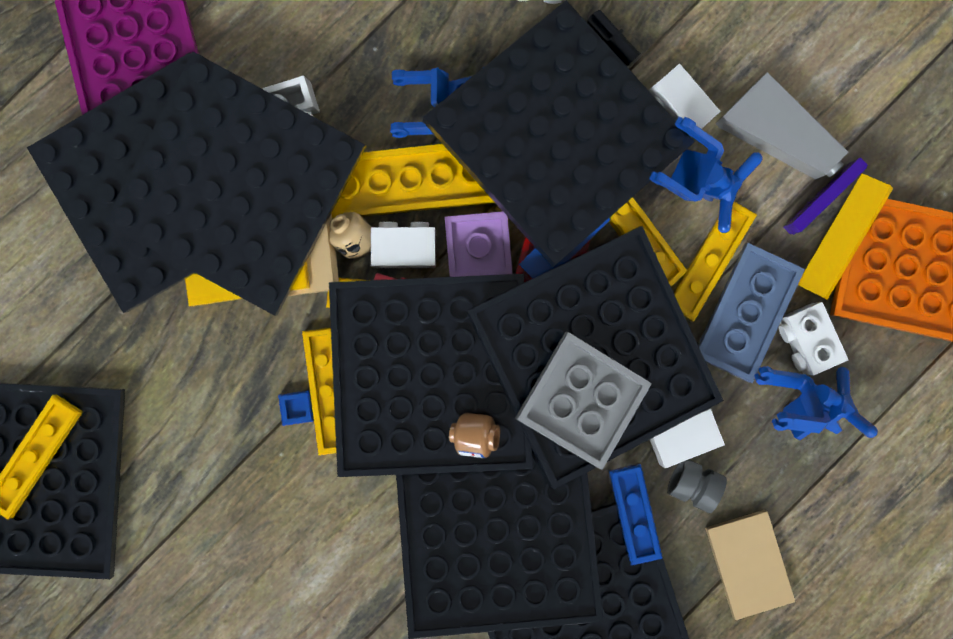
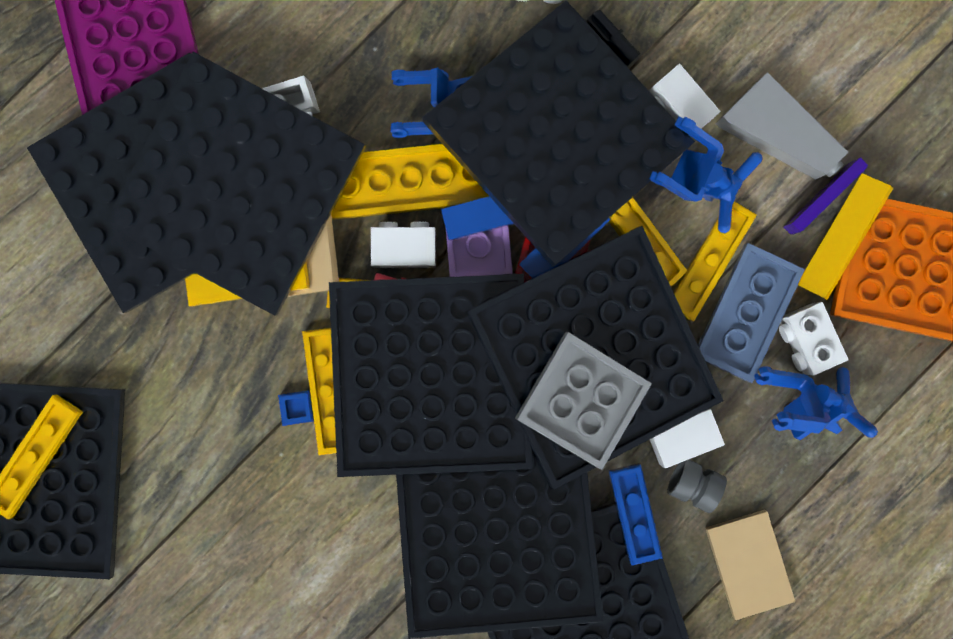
(350, 235): tan head -> none
(473, 218): none -> blue tile
(475, 435): medium nougat head -> none

